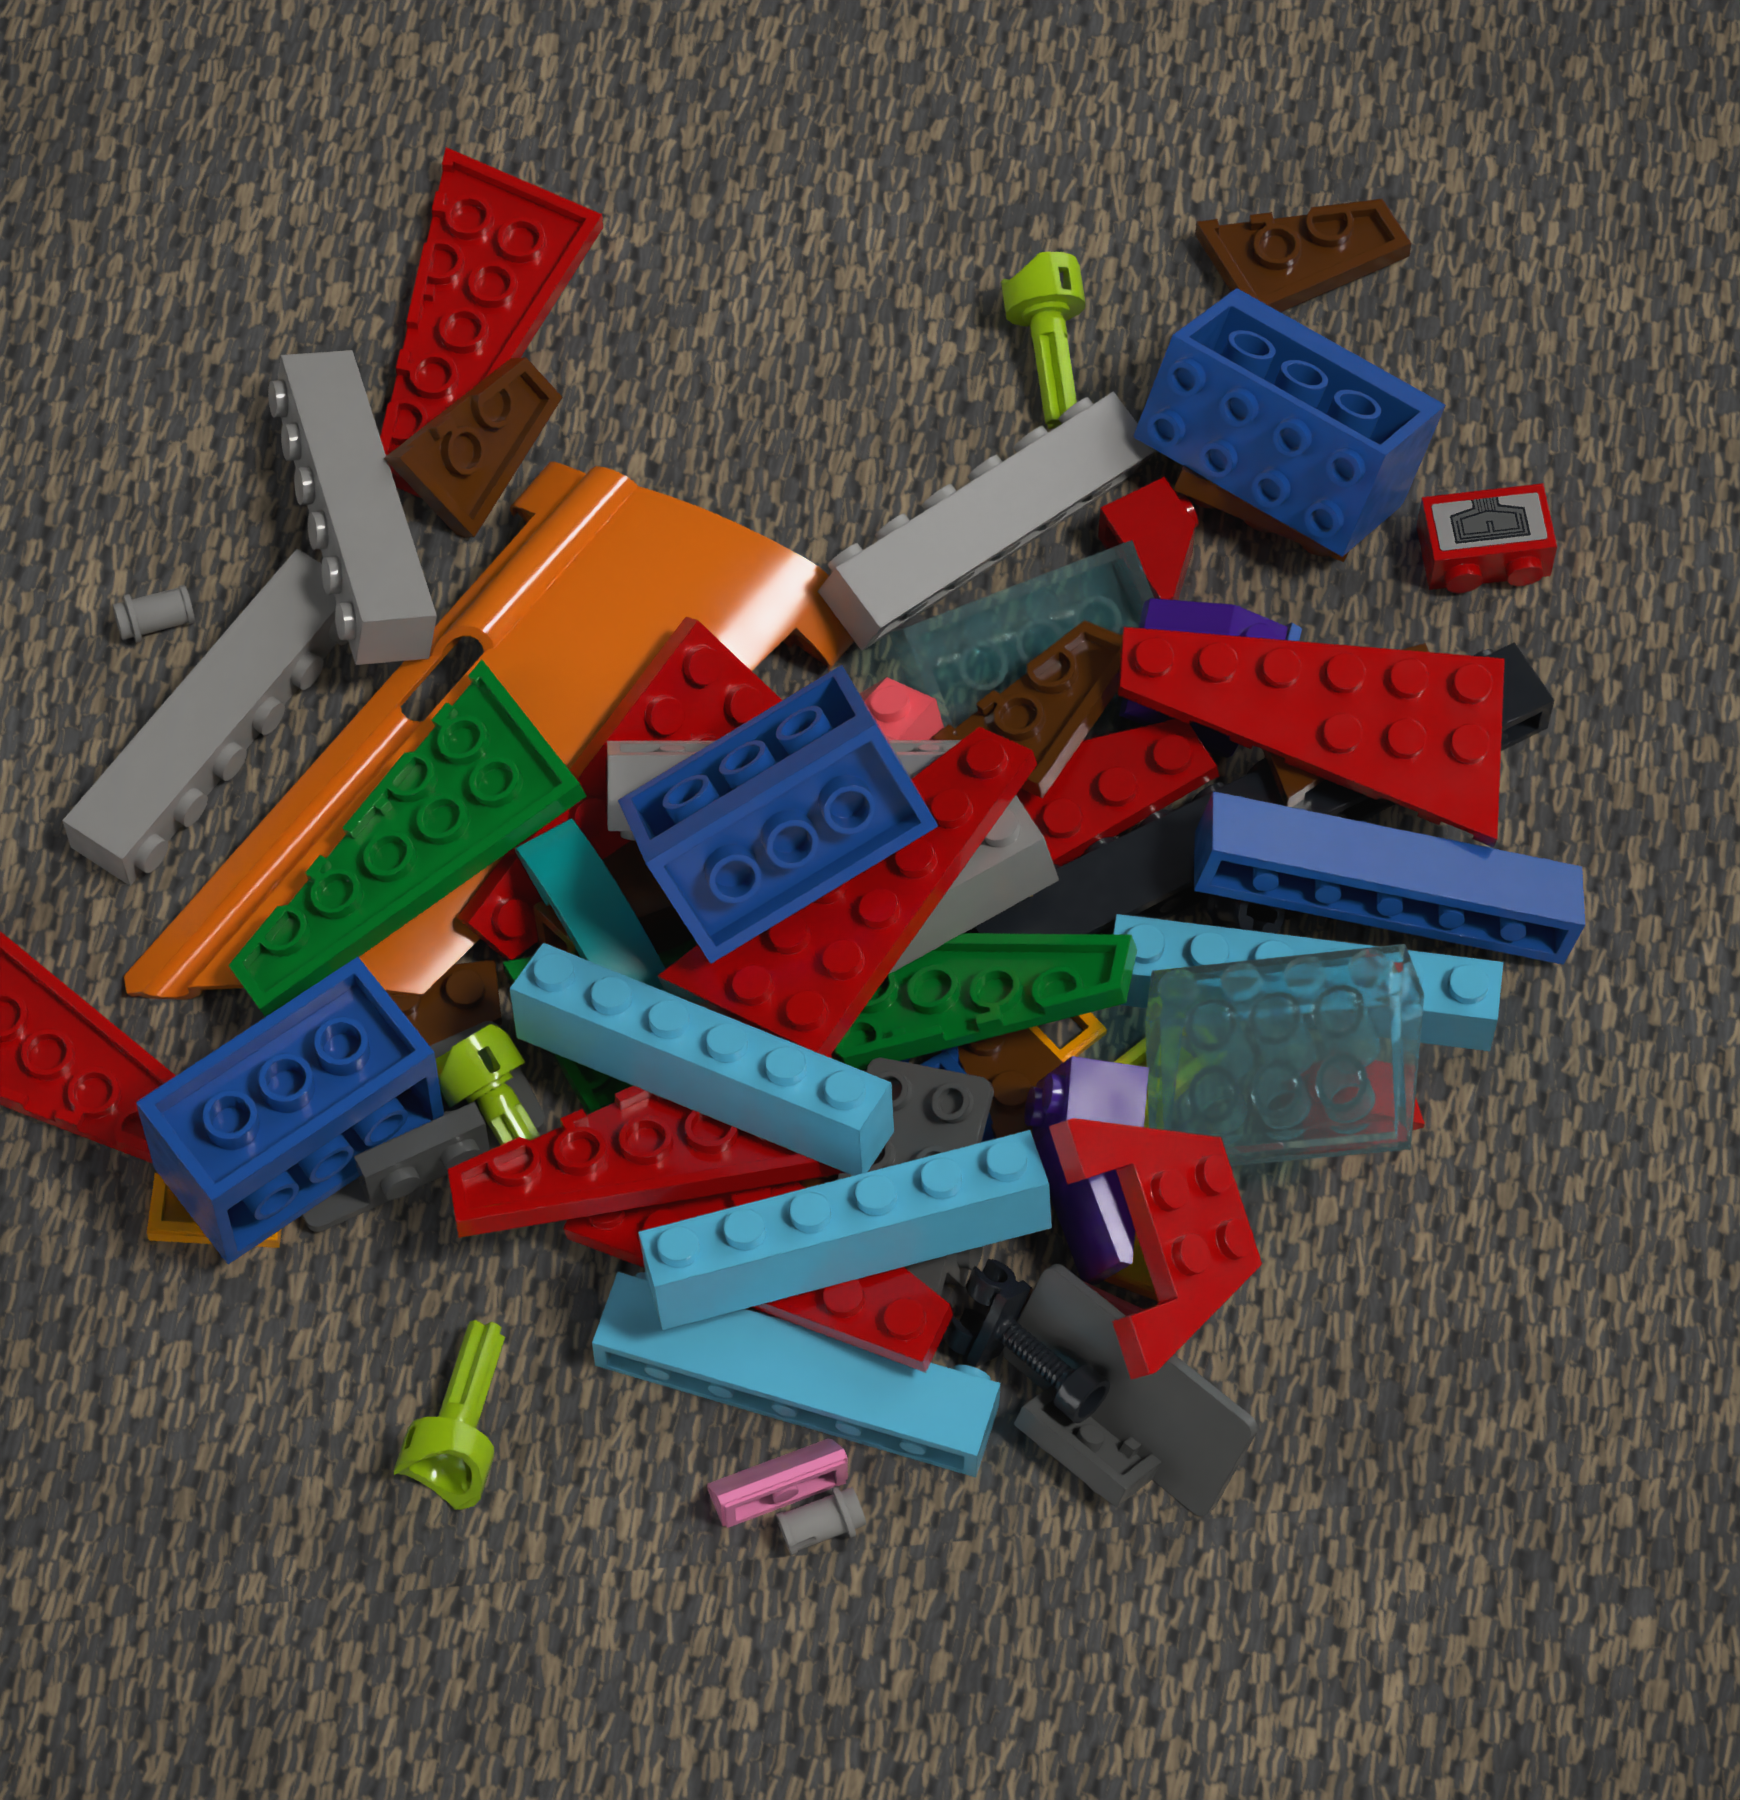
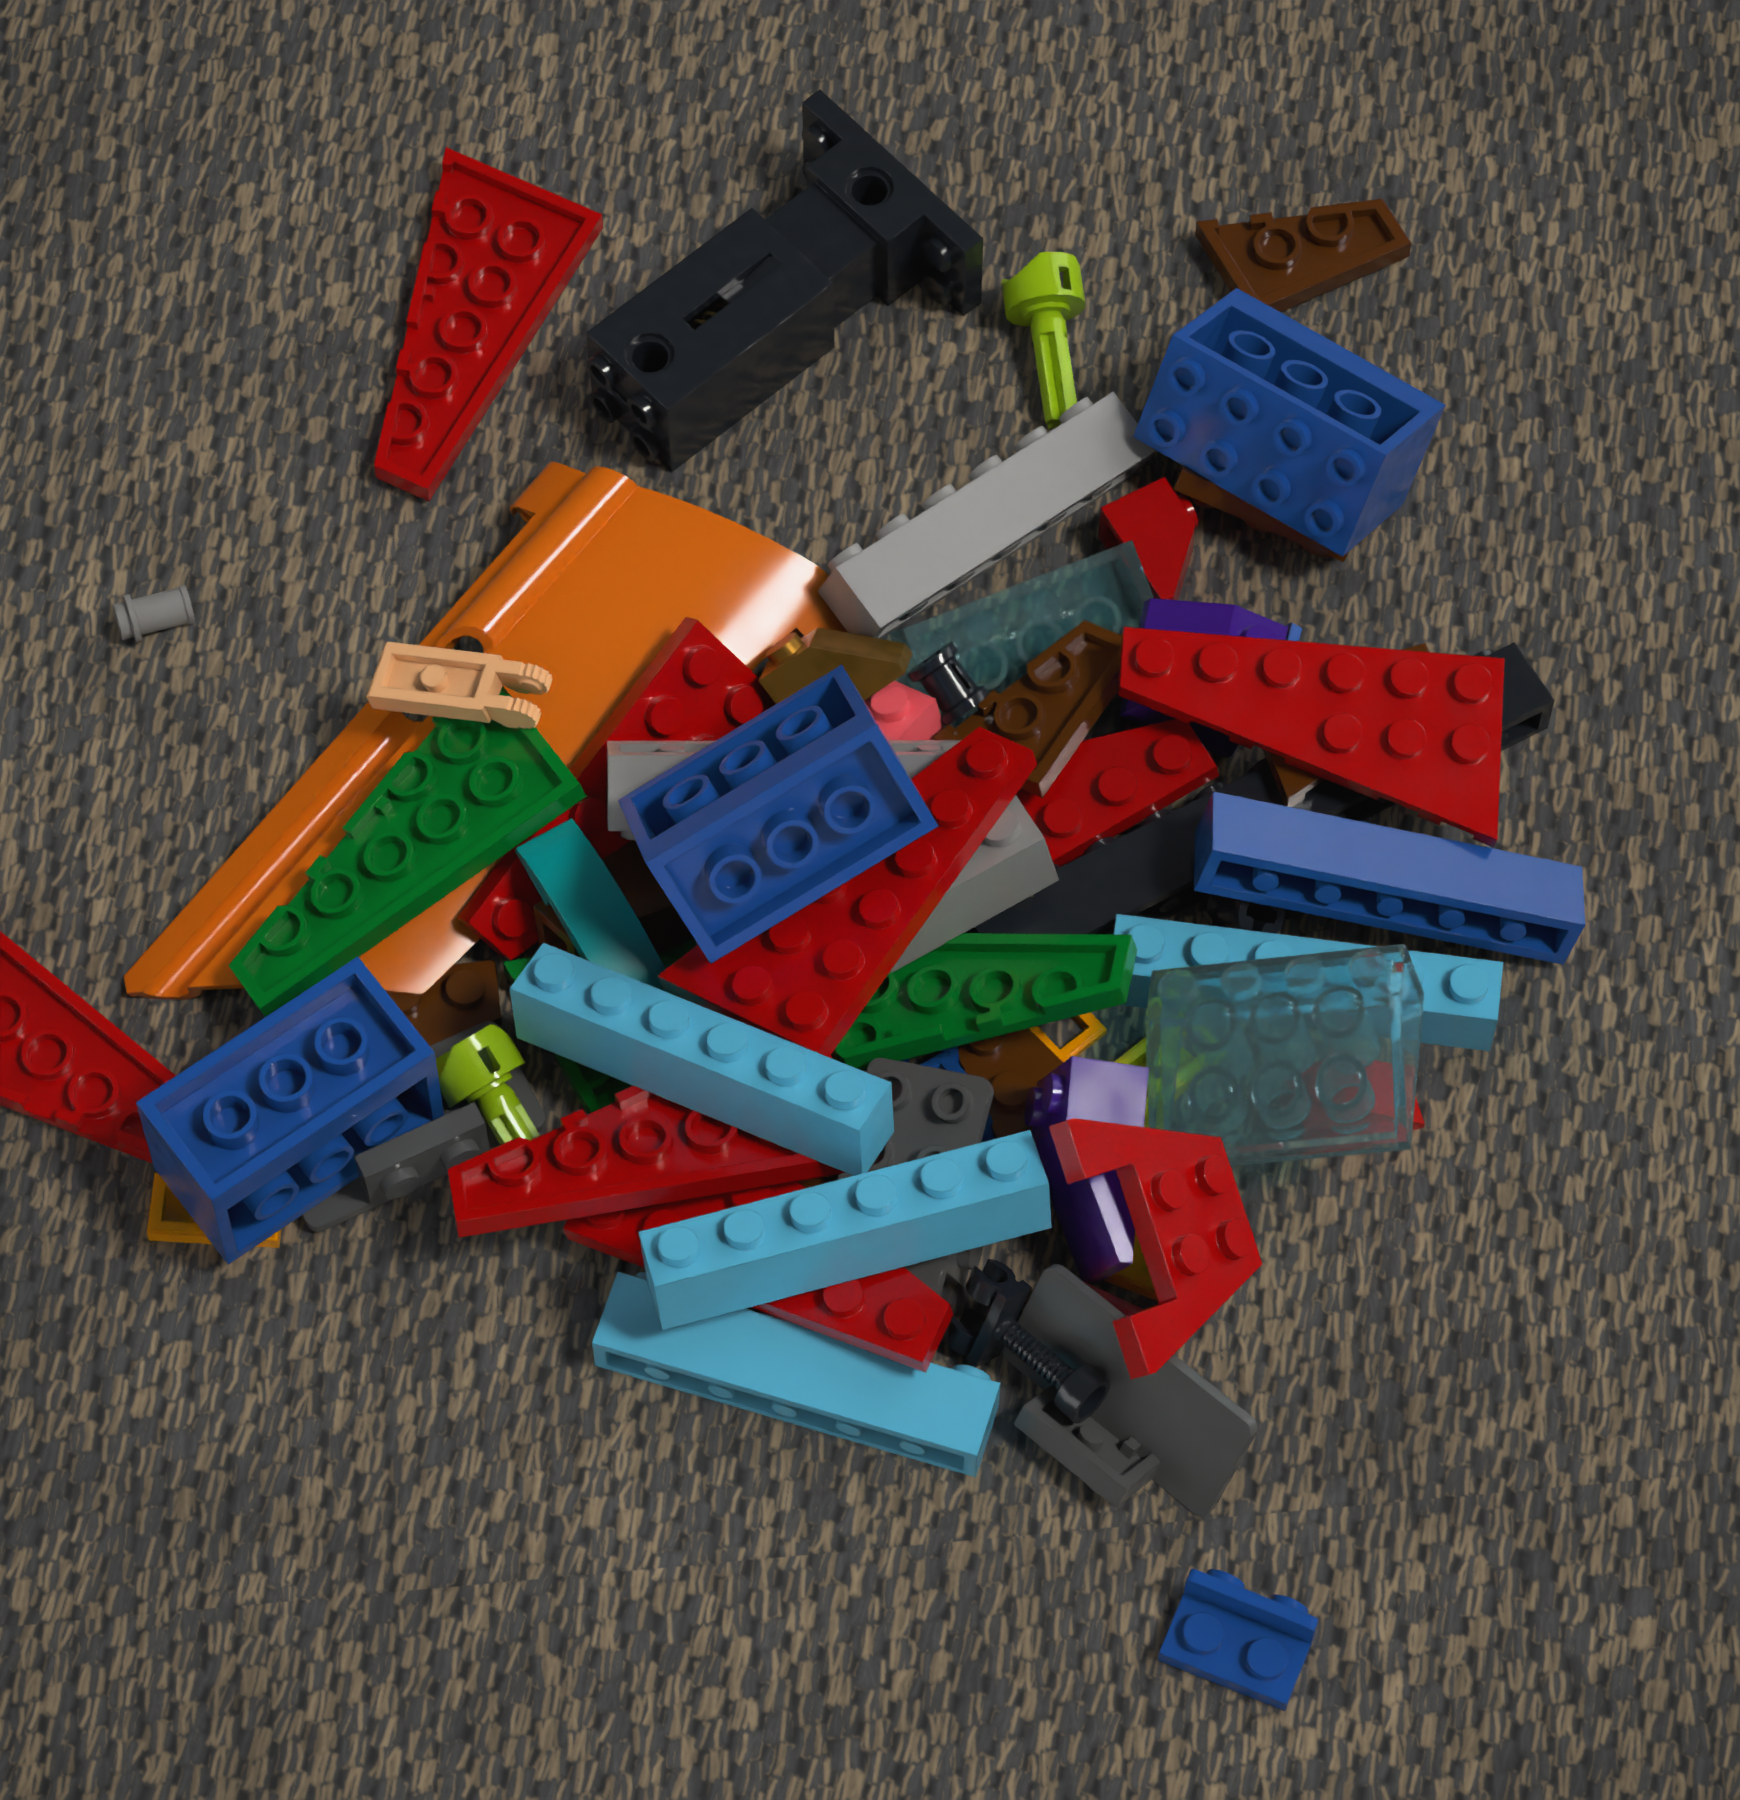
(207, 724): light grey brick -> none
(352, 508): light grey brick -> none
(448, 1449): lime piece -> none
(456, 685): none -> light nougat hinge
(477, 445): reddish brown wing -> none
(770, 291): none -> black brick
(779, 1482): bright pink slope -> none
(798, 662): none -> pearl gold slope
(822, 1520): light grey pin -> none
(949, 683): none -> black bush
(1239, 1637): none -> blue bracket
(1486, 537): brick -> none

